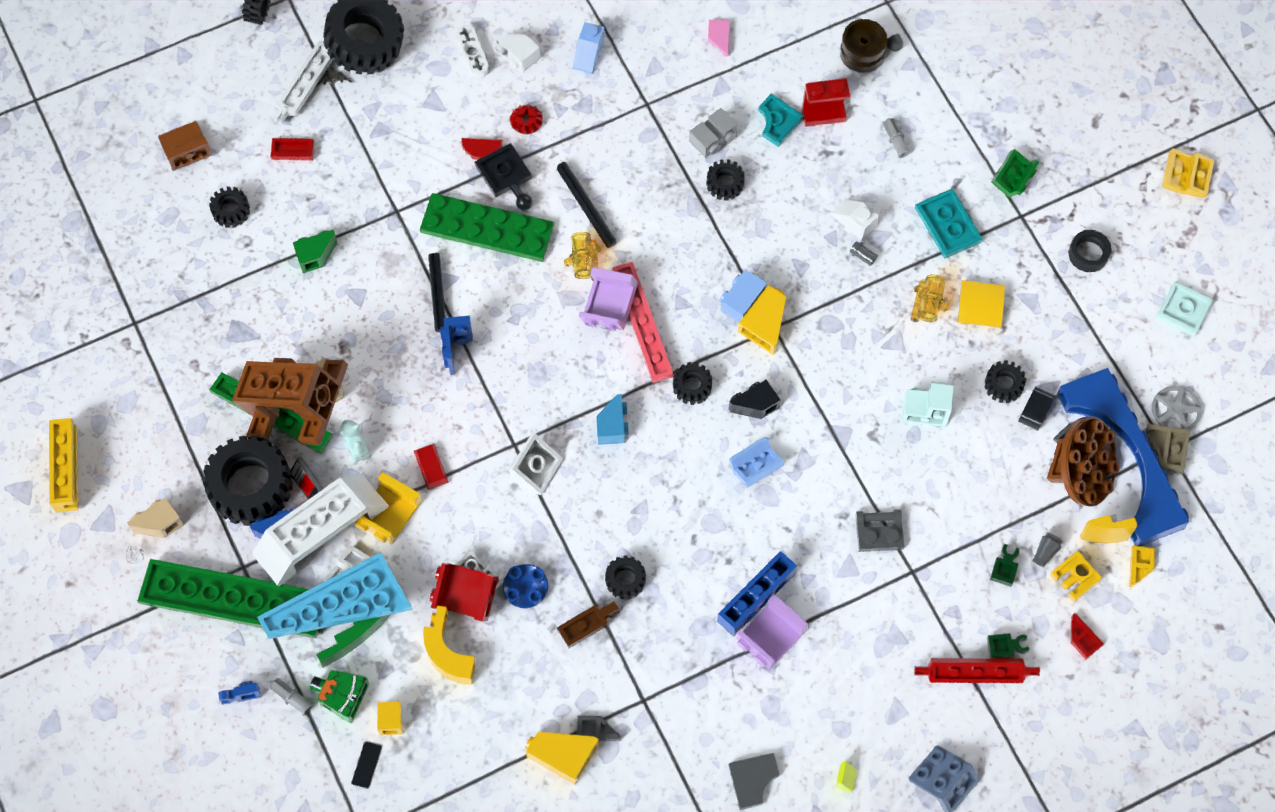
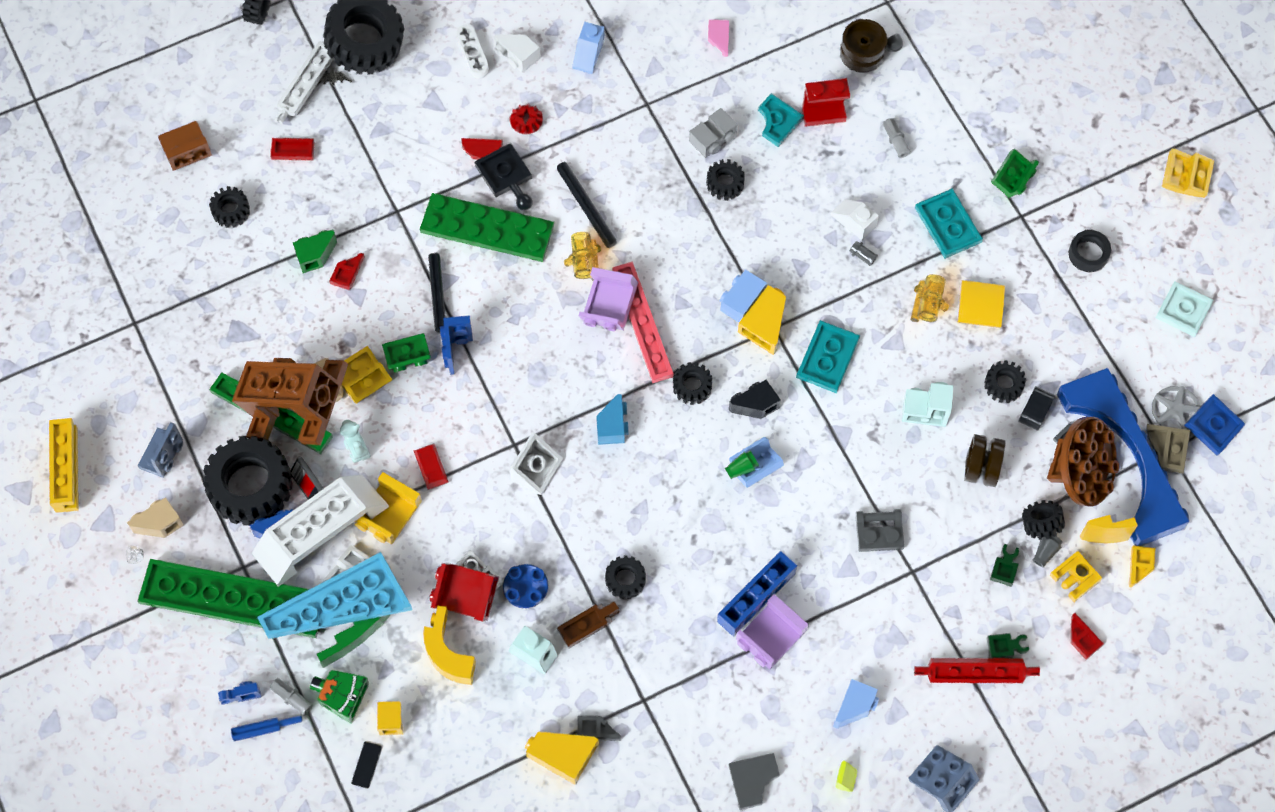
(161, 451): none -> sand blue bracket
(262, 727): none -> blue axle
(346, 272): none -> red tile
(364, 375): none -> yellow slope
(406, 351): none -> green bracket
(532, 648): none -> light aqua torso
(742, 465): none -> green cone
(828, 356): none -> teal tile
(856, 703): none -> light blue slope
(984, 460): none -> dark brown wheel
(1043, 519): none -> black tyre
(1215, 424): none -> blue plate

